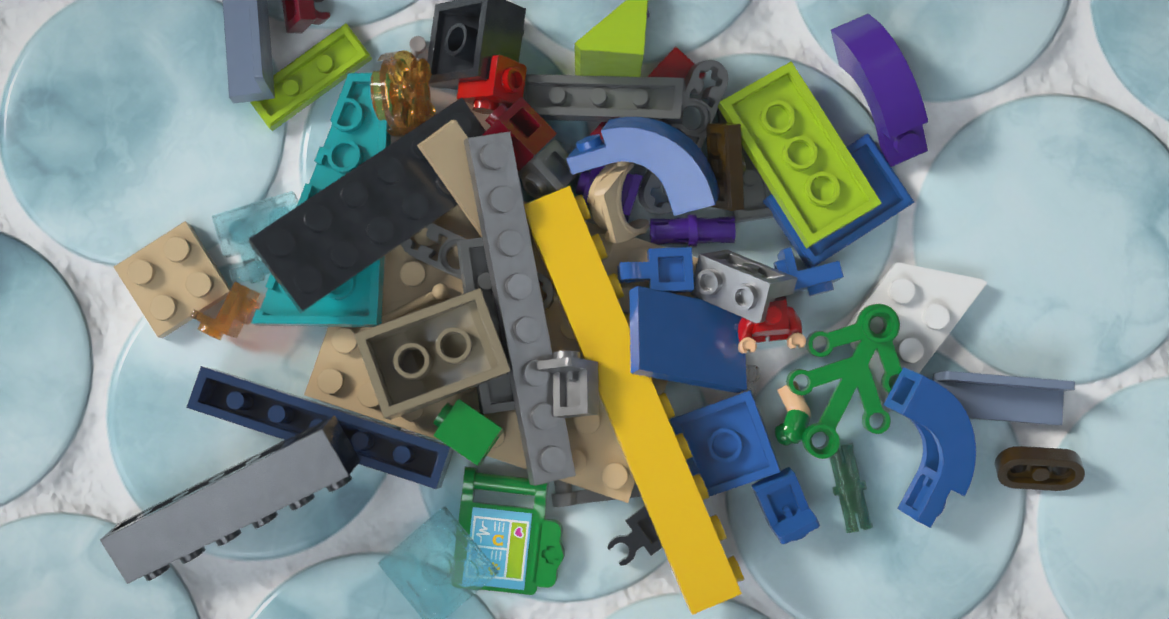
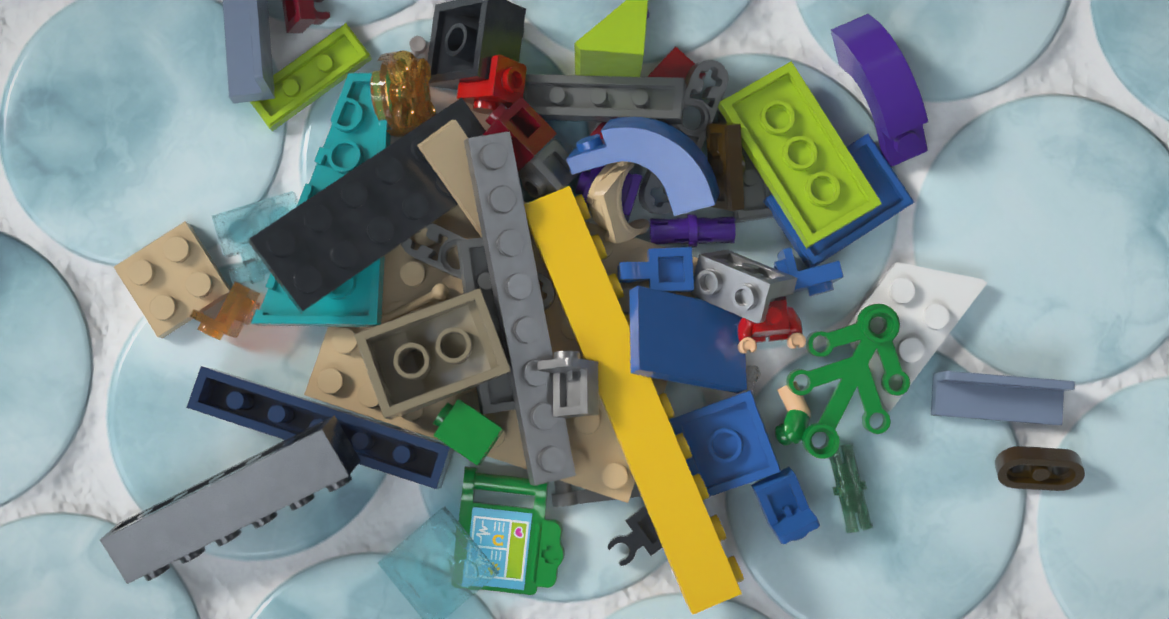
(946, 441): blue arch -> none

